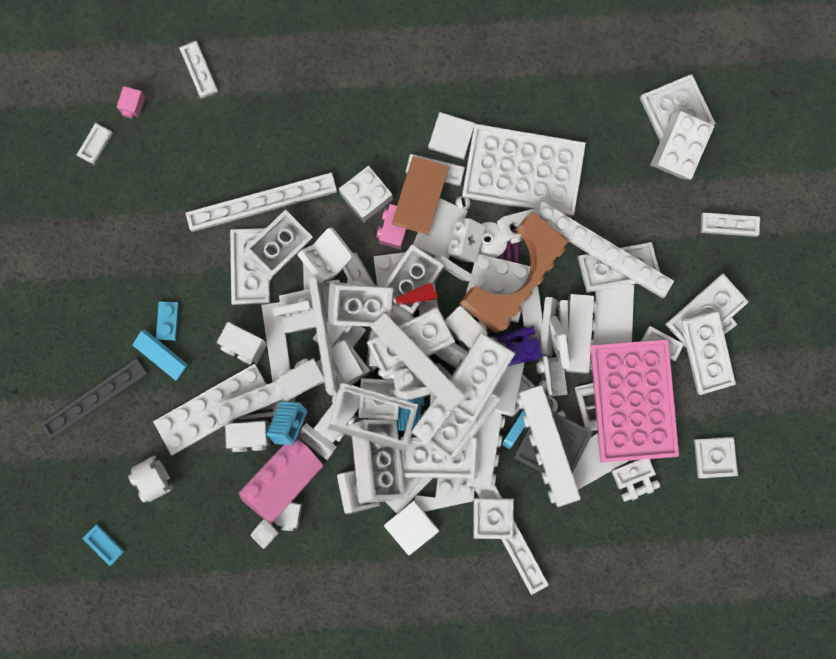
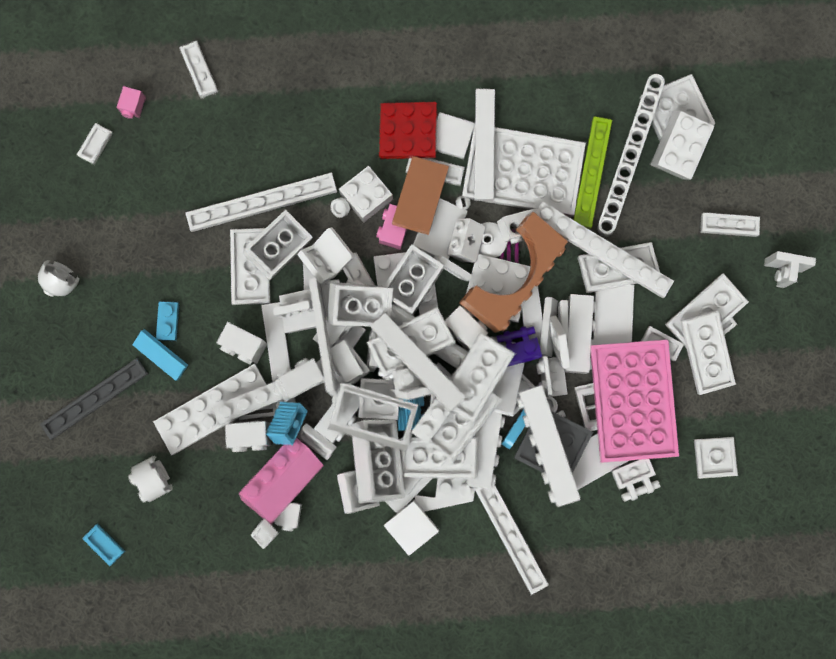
(53, 279): none -> white cylinder
(340, 207): none -> white tile
(408, 130): none -> red plate
(420, 294): red slope -> none
(484, 145): none -> white tile
(493, 518): white tile -> none
(592, 171): none -> lime plate
(631, 146): none -> white beam
(788, 266): none -> white bracket

